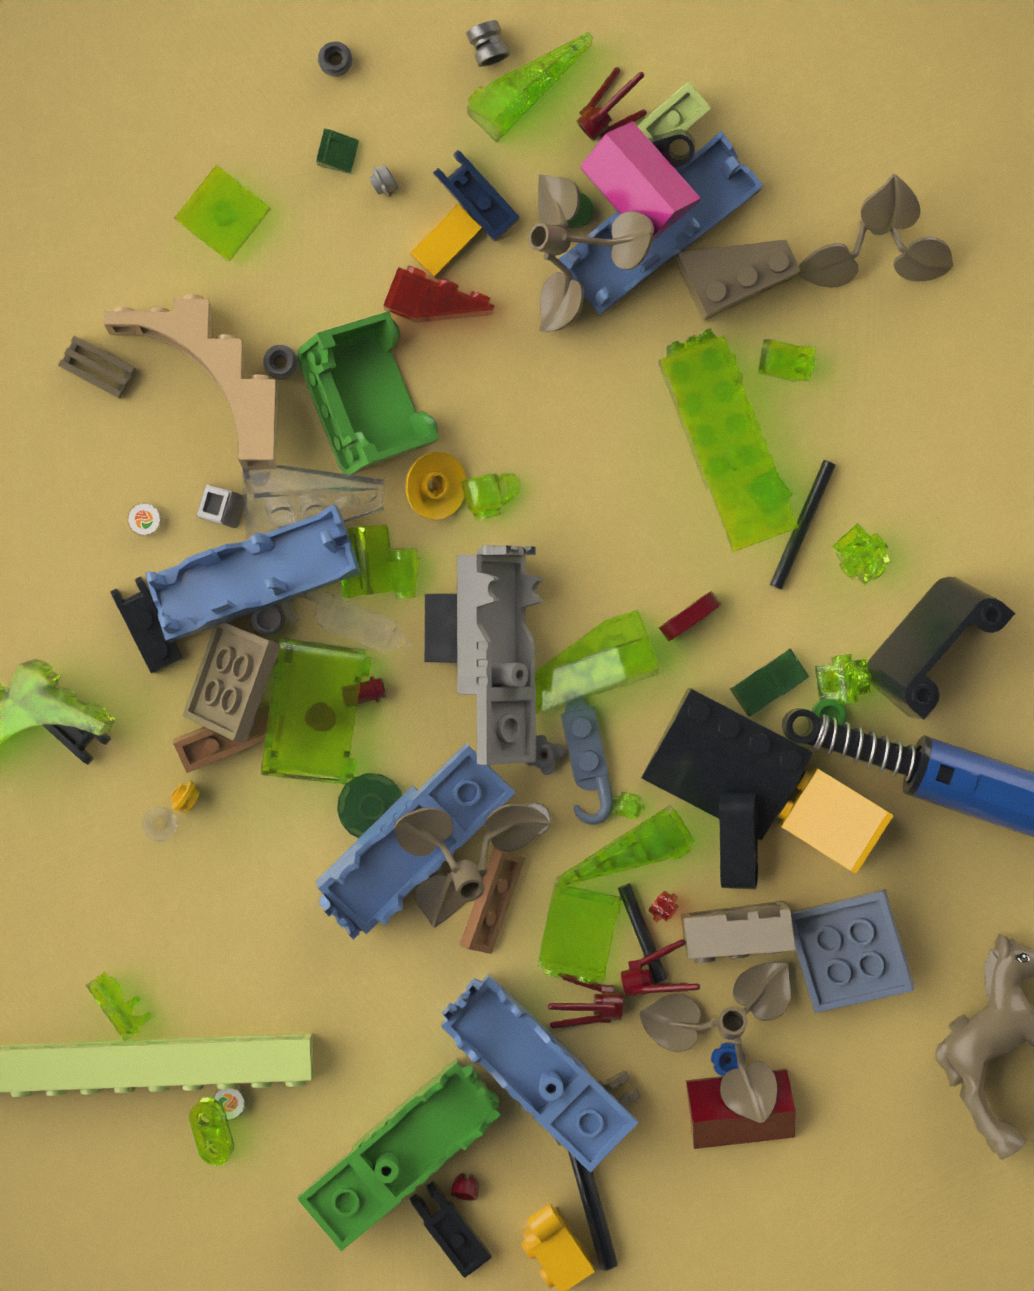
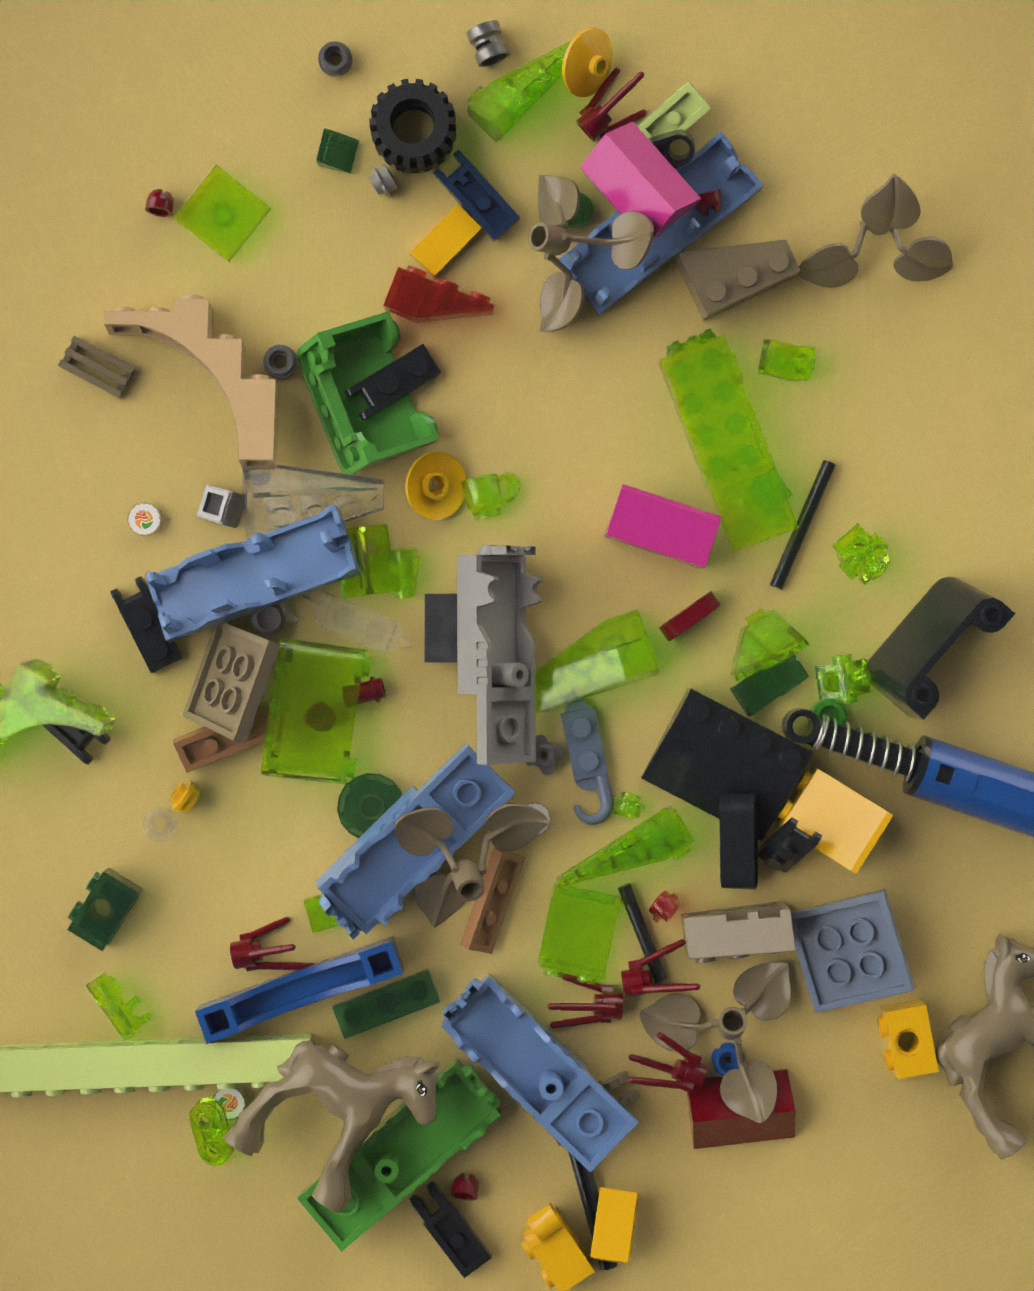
(121, 896): none -> clear green brick
(159, 203): none -> dark red hinge
(248, 953): none -> dark red plant
(301, 987): none -> blue arch
(317, 917): none -> clear neon green tile
(346, 1093): none -> dark tan animal
(386, 1003): none -> clear green plate
(395, 380): none -> black hinge
(413, 97): none -> black tyre
(587, 62): none -> yellow dish
(614, 1225): none -> yellow hinge
(663, 526): none -> dark pink slope
(687, 1072): none -> dark red plant
(710, 198): none -> dark red hinge
(764, 643): none -> clear neon green wedge
(787, 846): none -> black hinge
(919, 1056): none -> yellow brick

